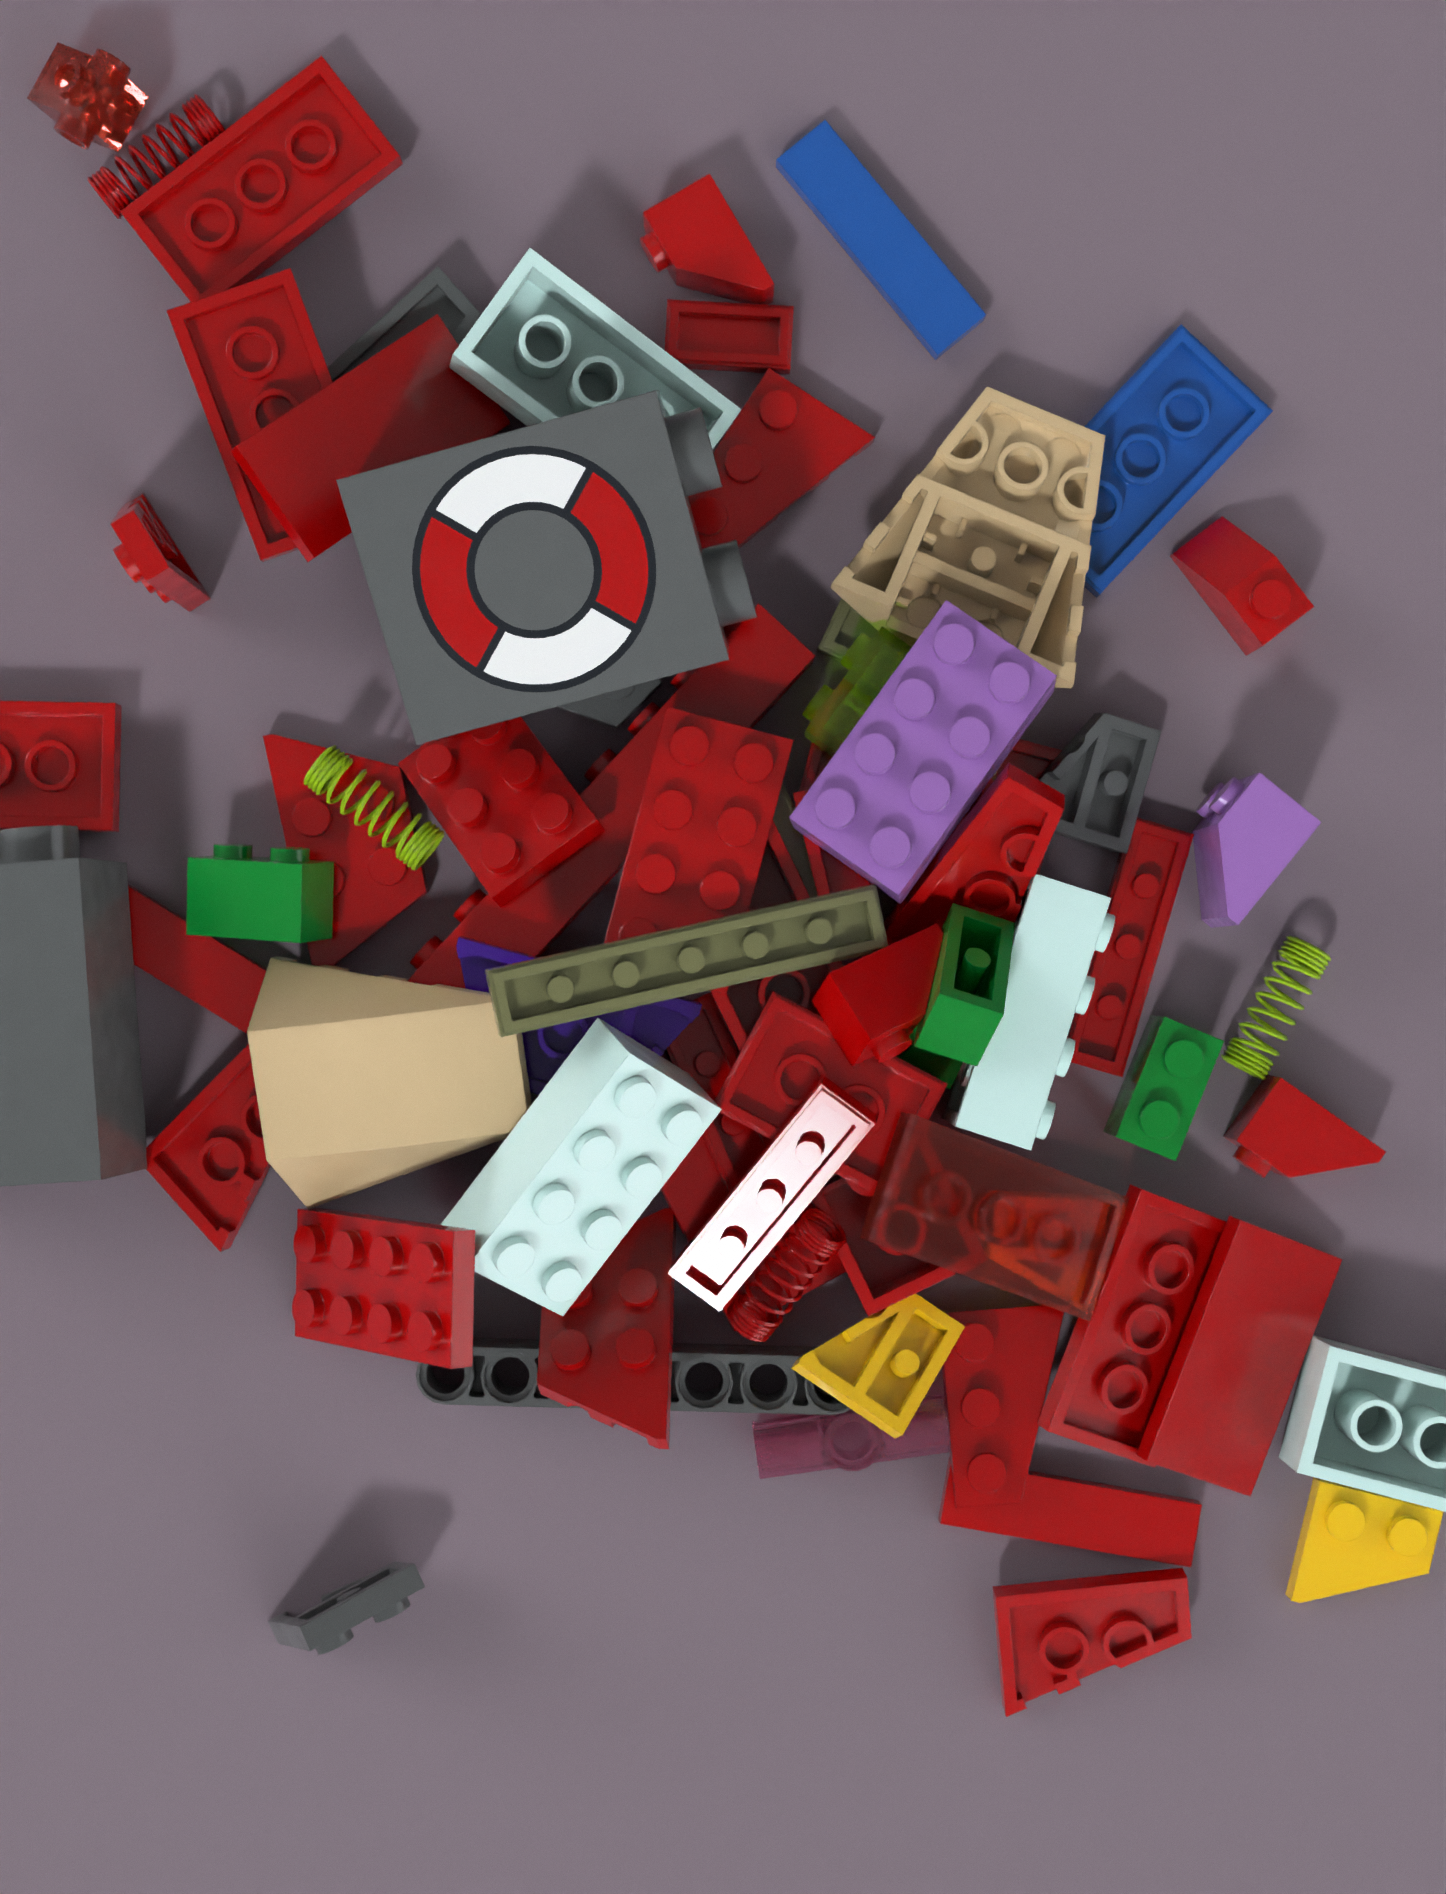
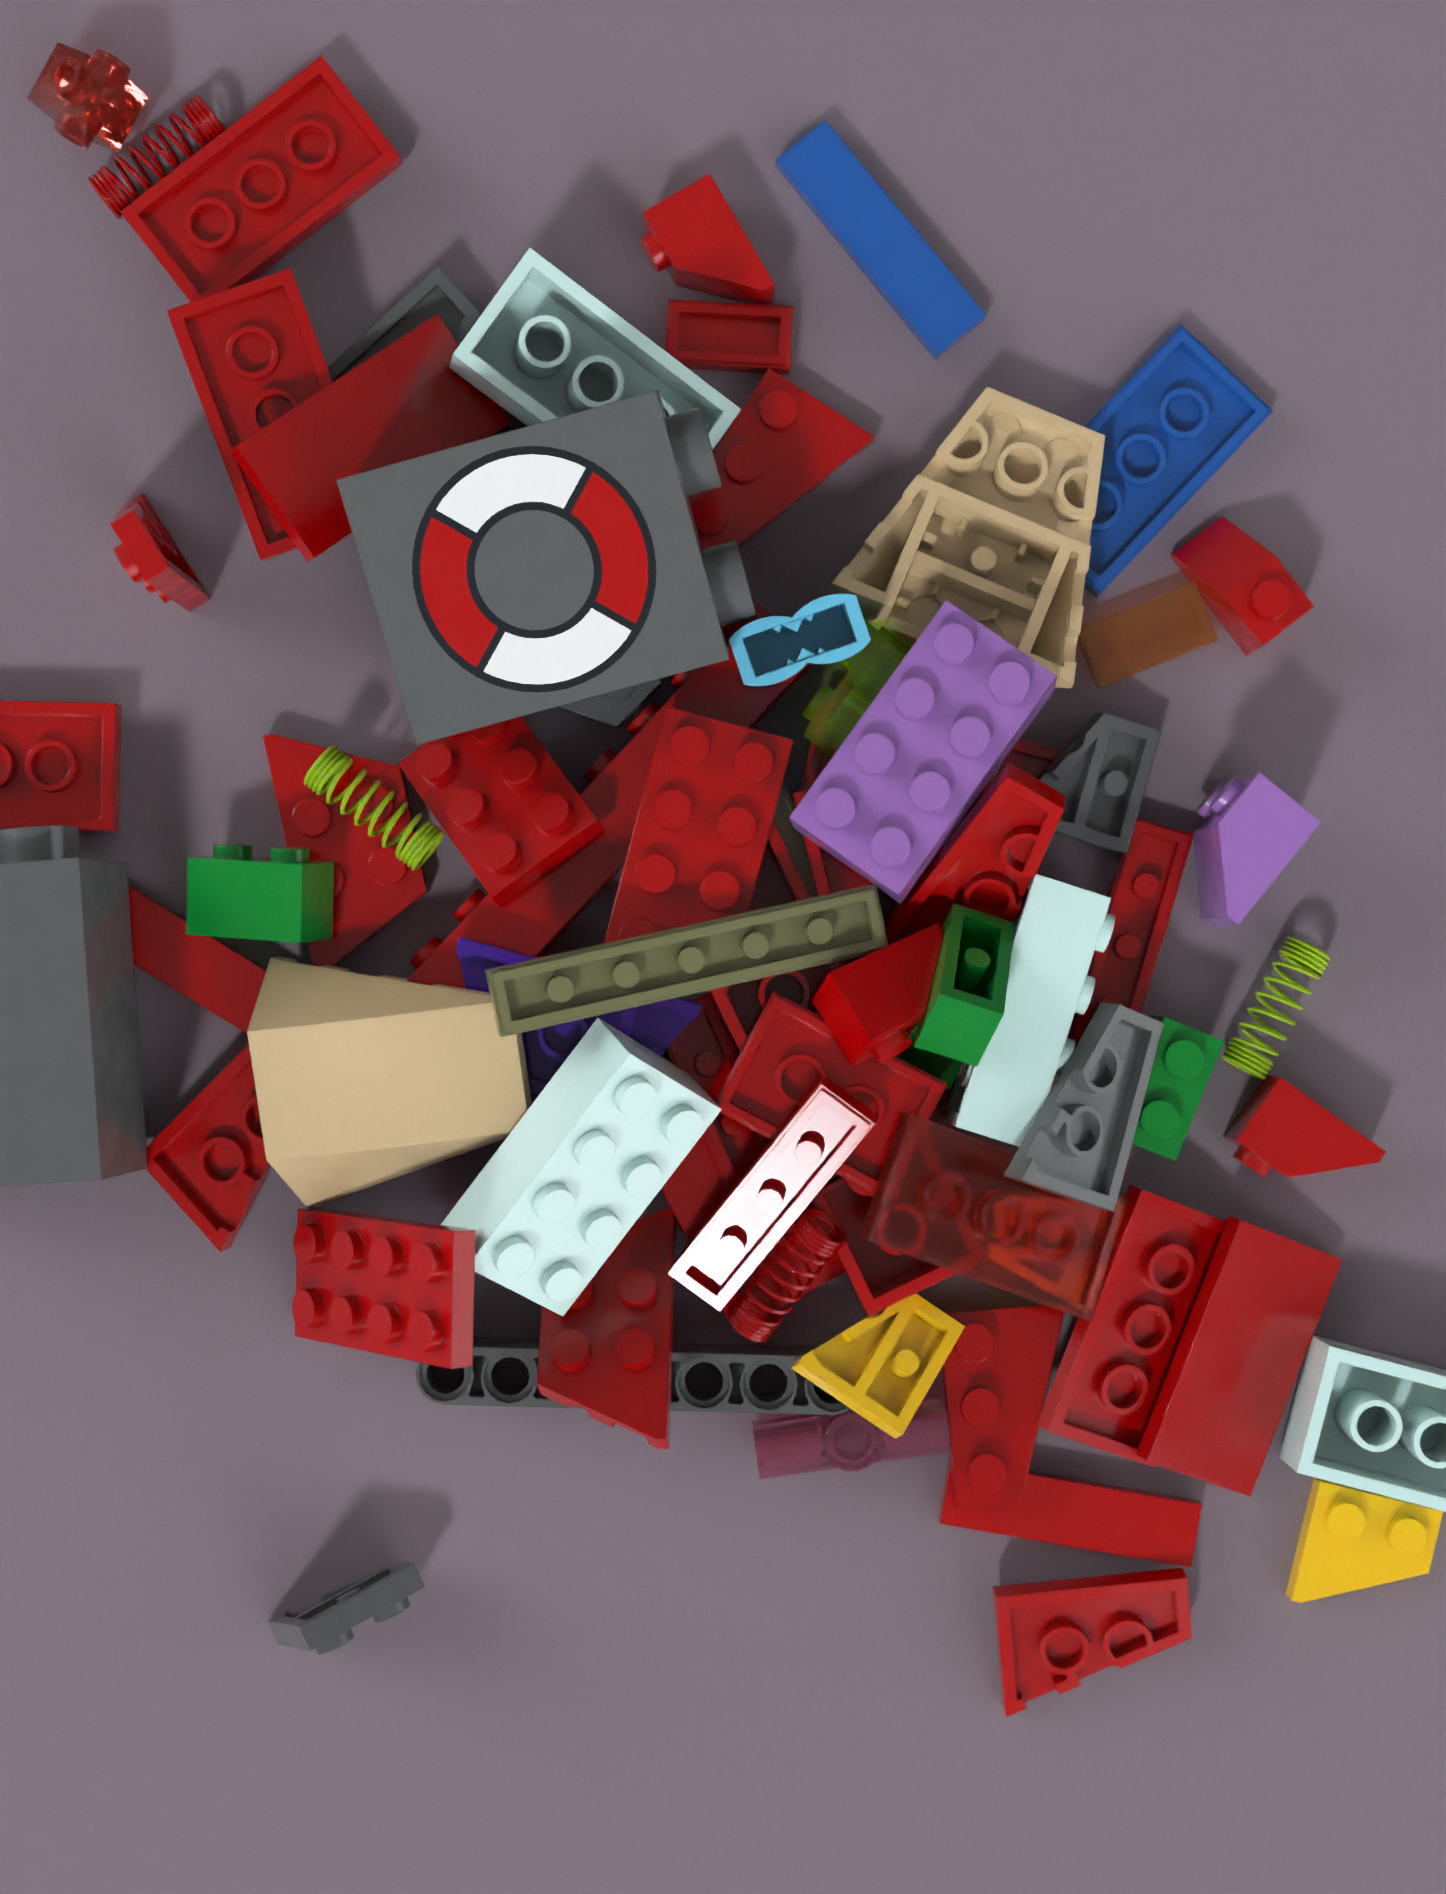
(816, 634): none -> medium azure brick
(1092, 1112): none -> dark grey wing
(1146, 635): none -> clear orange tile

